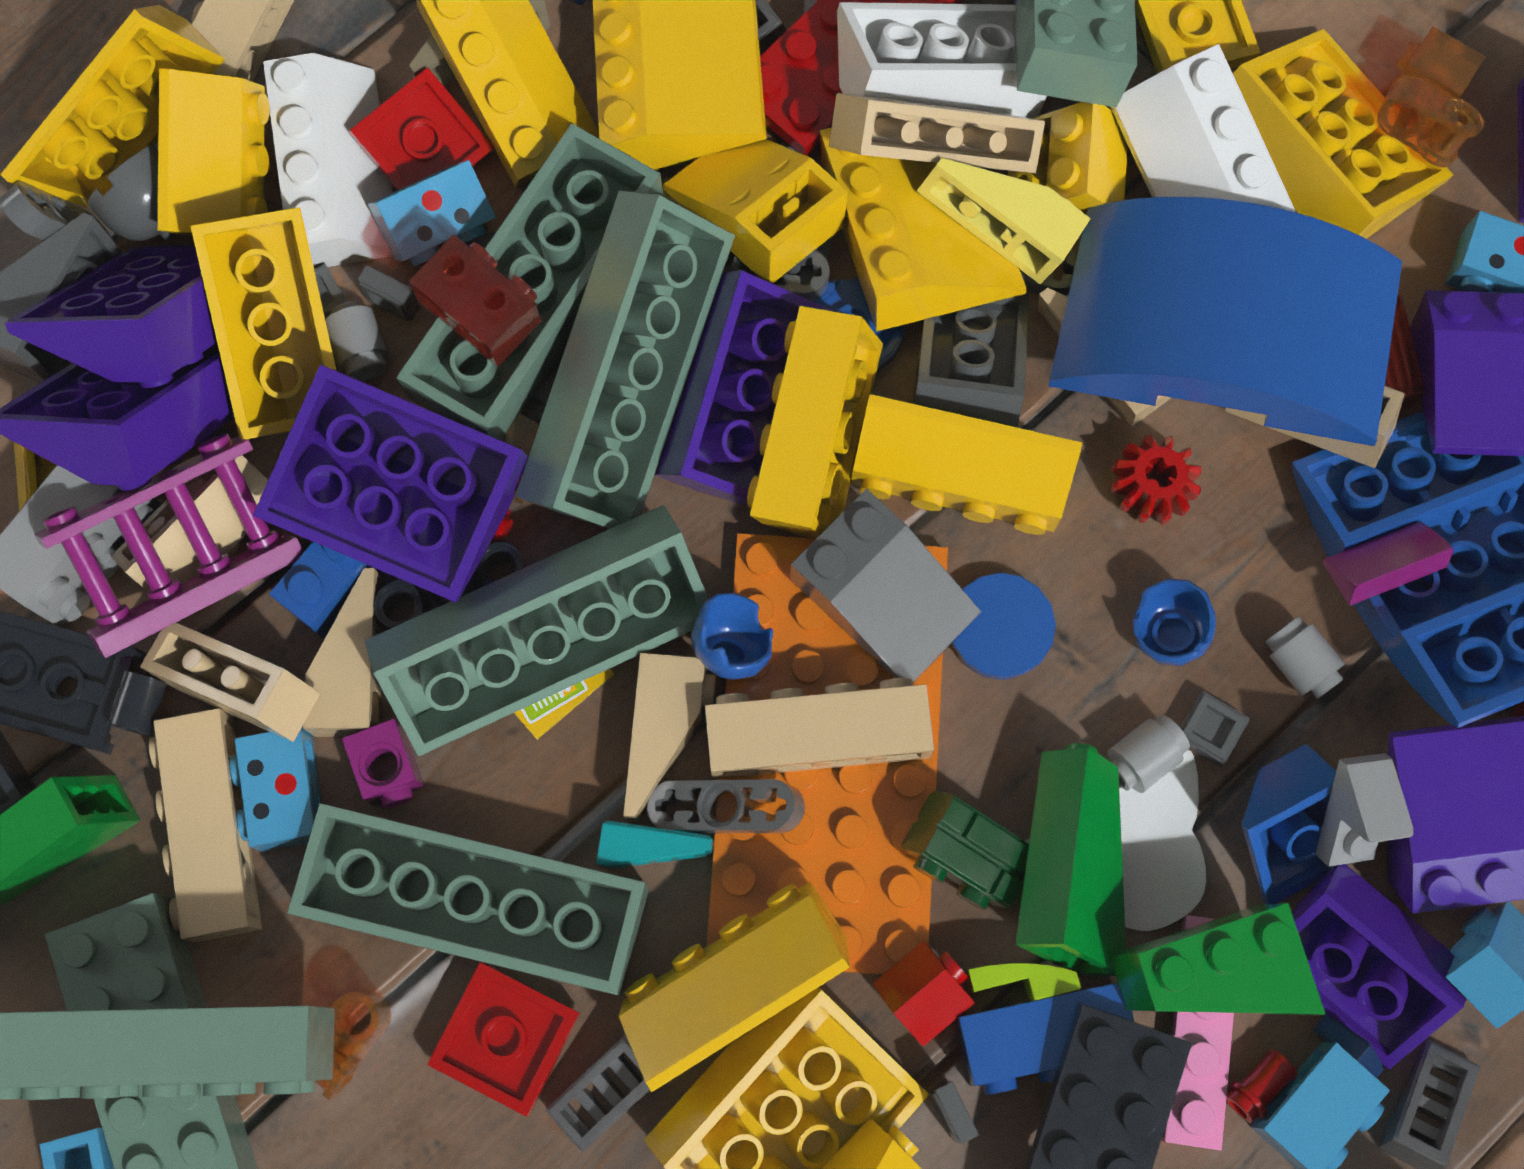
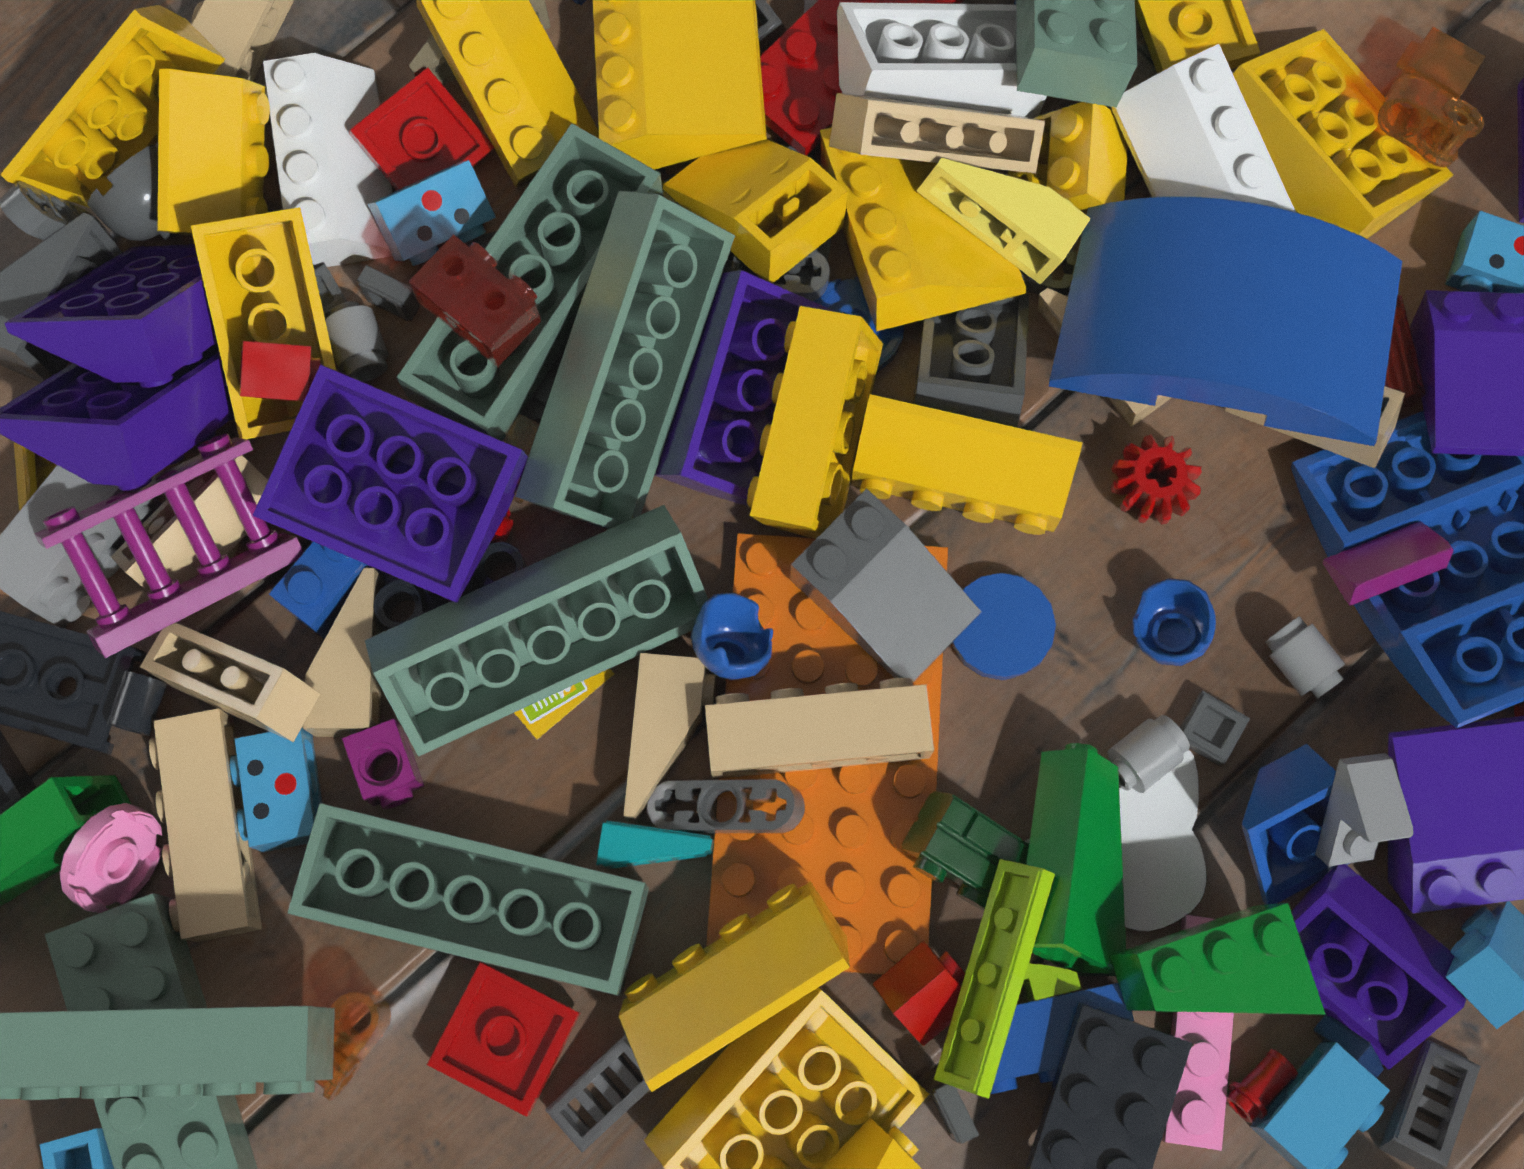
(111, 857): none -> bright pink tile
(276, 370): none -> red brick
(994, 977): none -> lime tile

